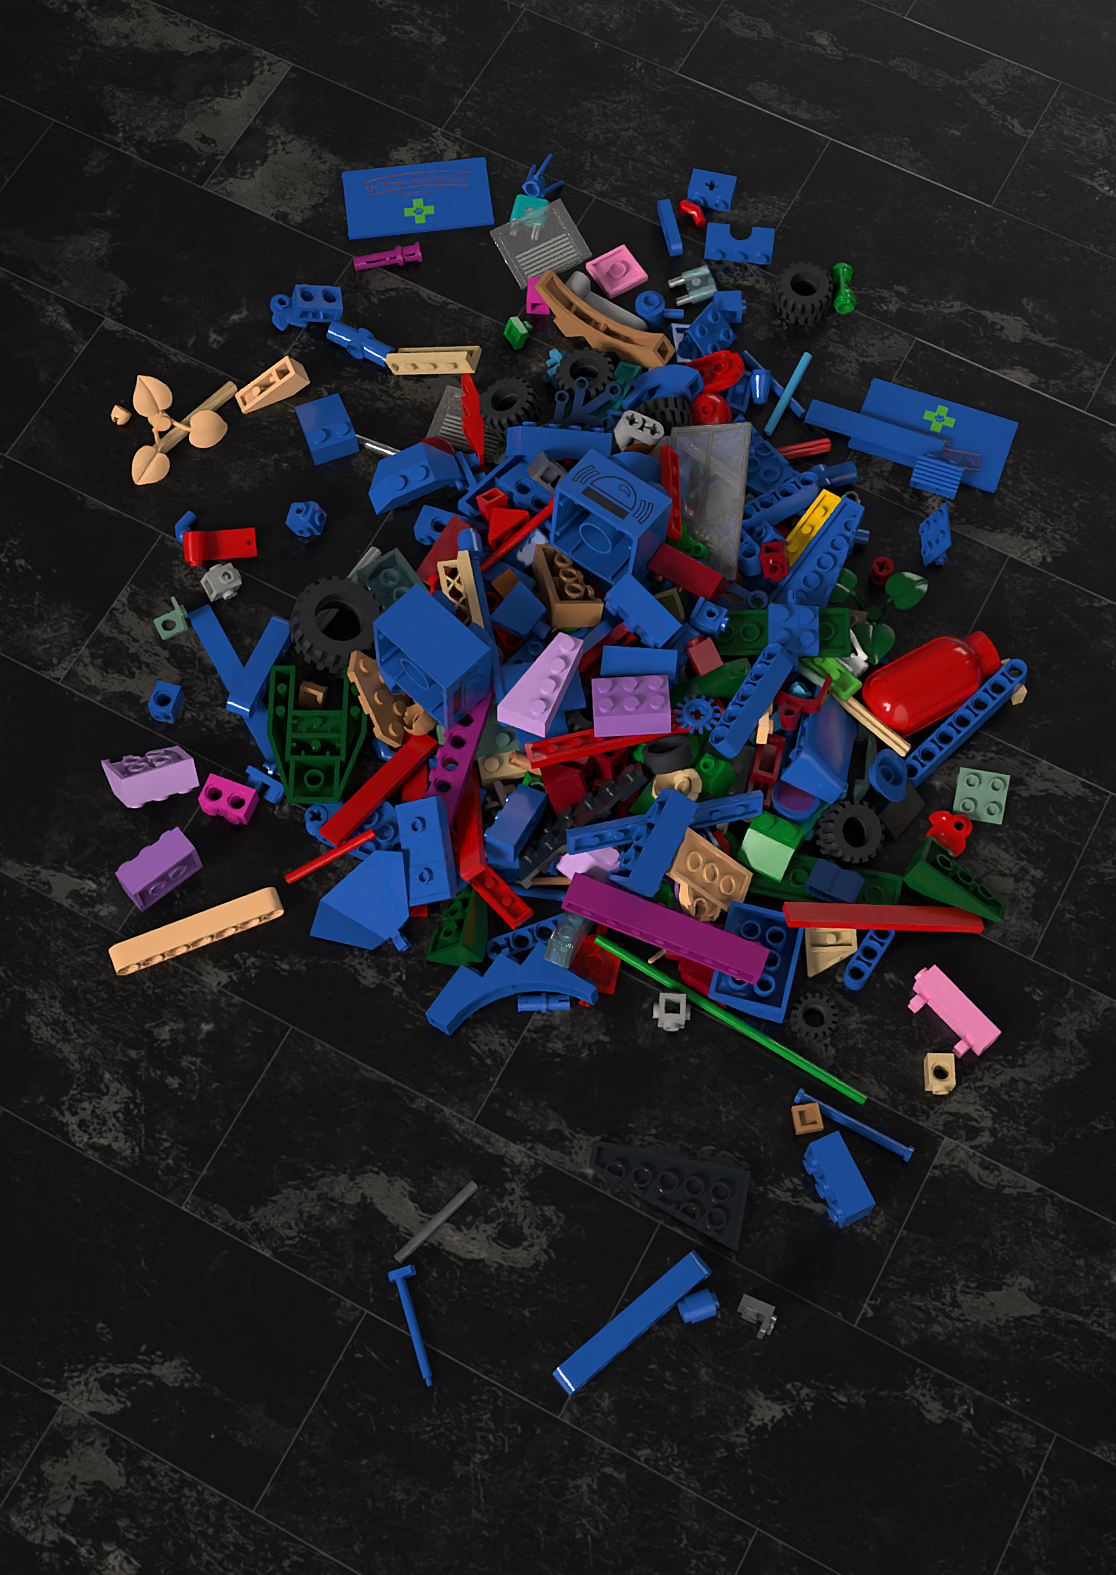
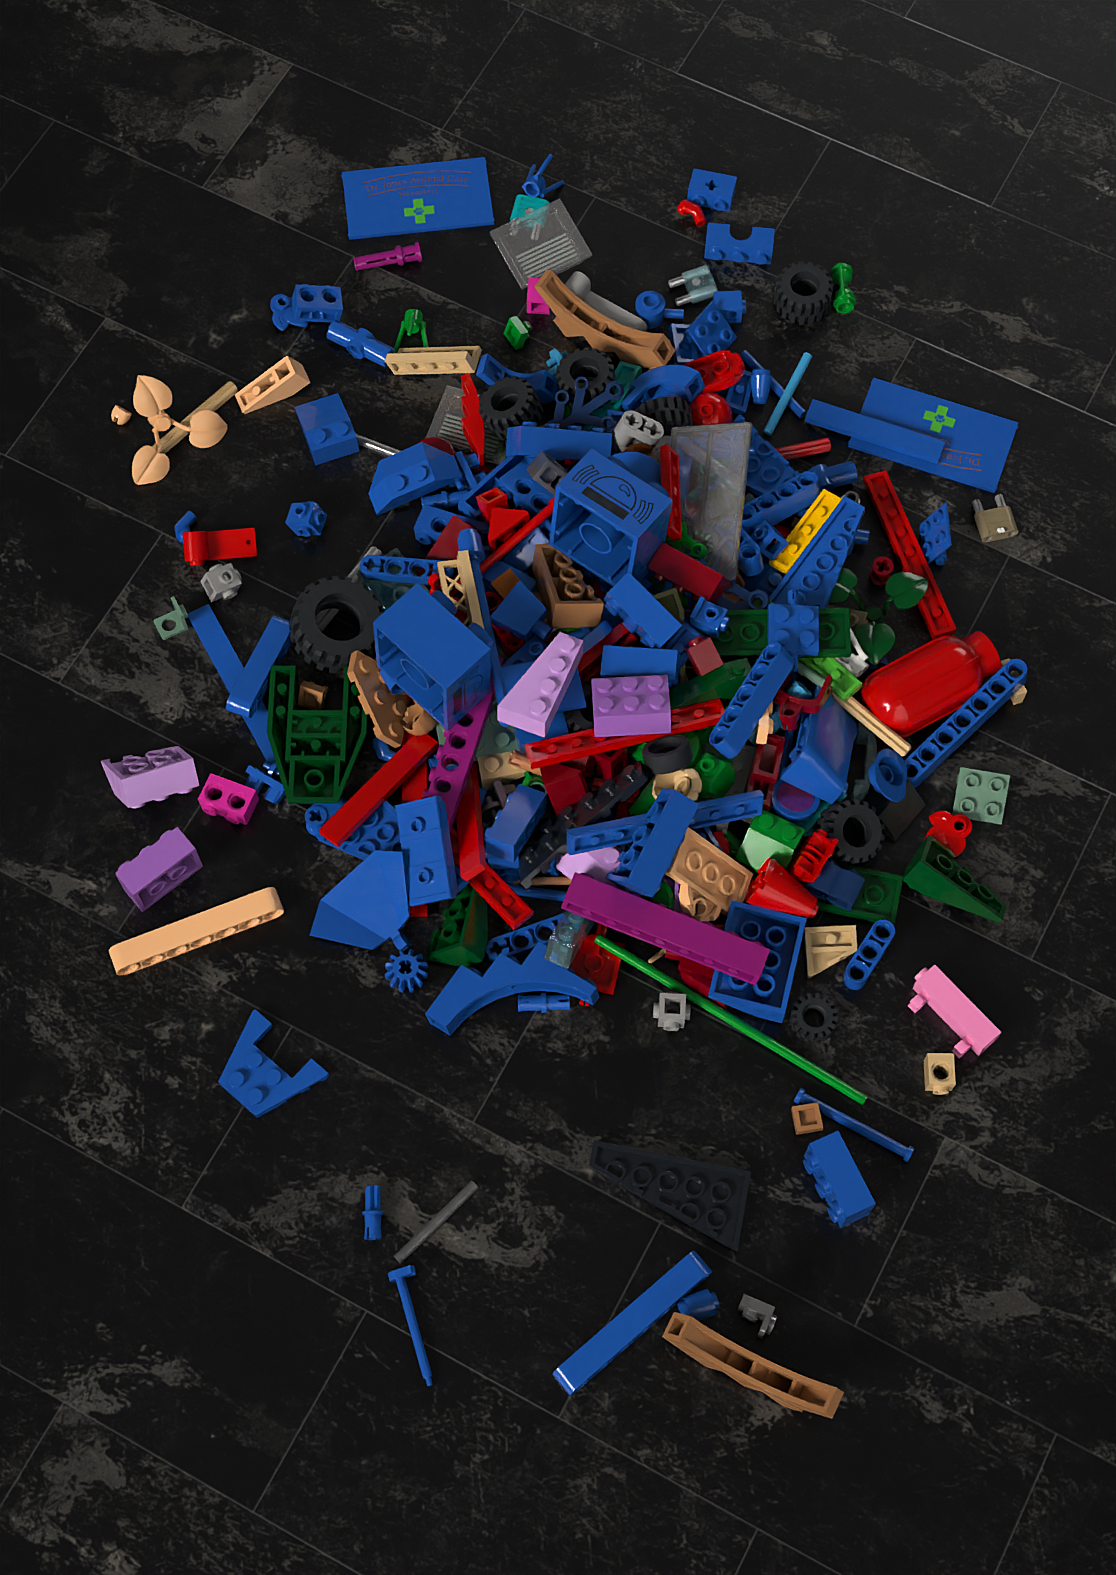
(166, 692): blue brick -> none
(256, 1079): none -> blue wing
(330, 856): red bar -> none
(372, 1212): none -> blue axle
(405, 574): none -> blue beam
(406, 961): none -> blue gear
(412, 324): none -> green plant
(444, 499): none -> blue pin
(542, 381): none -> blue arch
(616, 272): bright pink tile -> none
(669, 227): blue beam -> none
(705, 709): blue gear -> none
(750, 1369): none -> medium nougat arch
(775, 560): dark red brick -> none
(780, 892): none -> red cone
(812, 856): none -> red hinge
(881, 917): red tile -> none
(908, 552): none -> red plate
(936, 476): blue brick -> none
(995, 522): none -> dark tan piece

